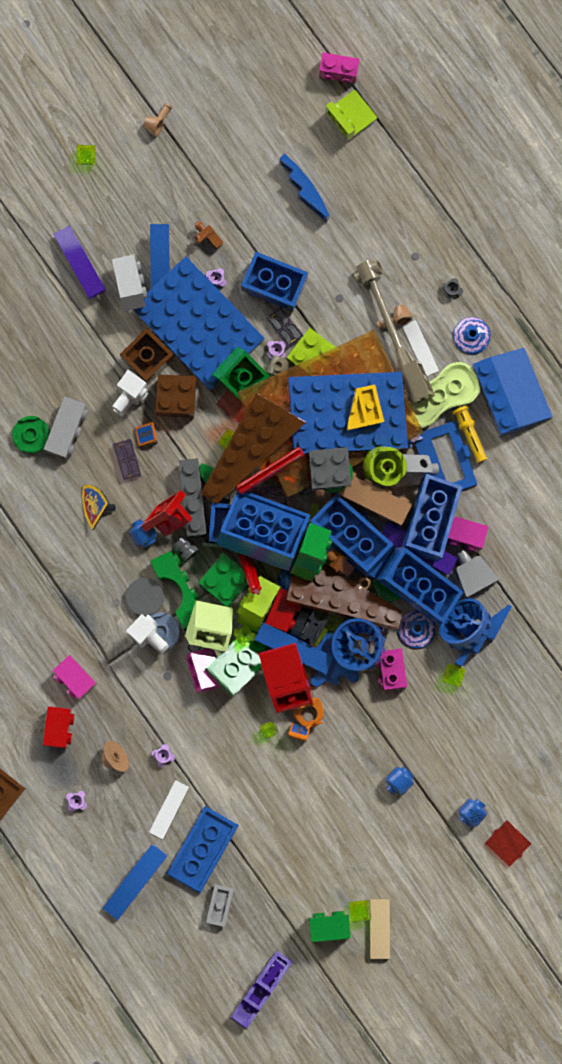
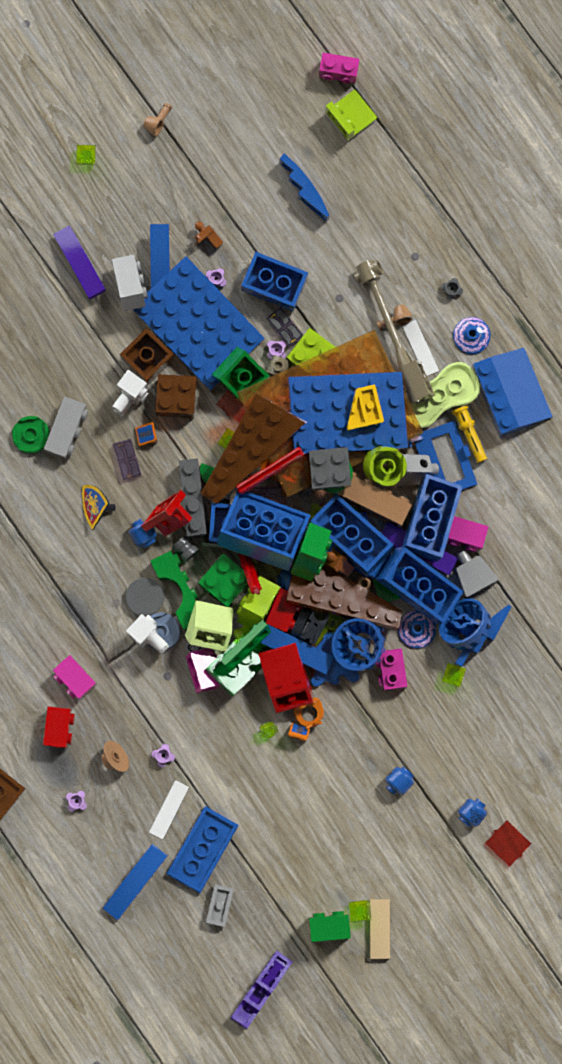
(245, 645): none -> green plate

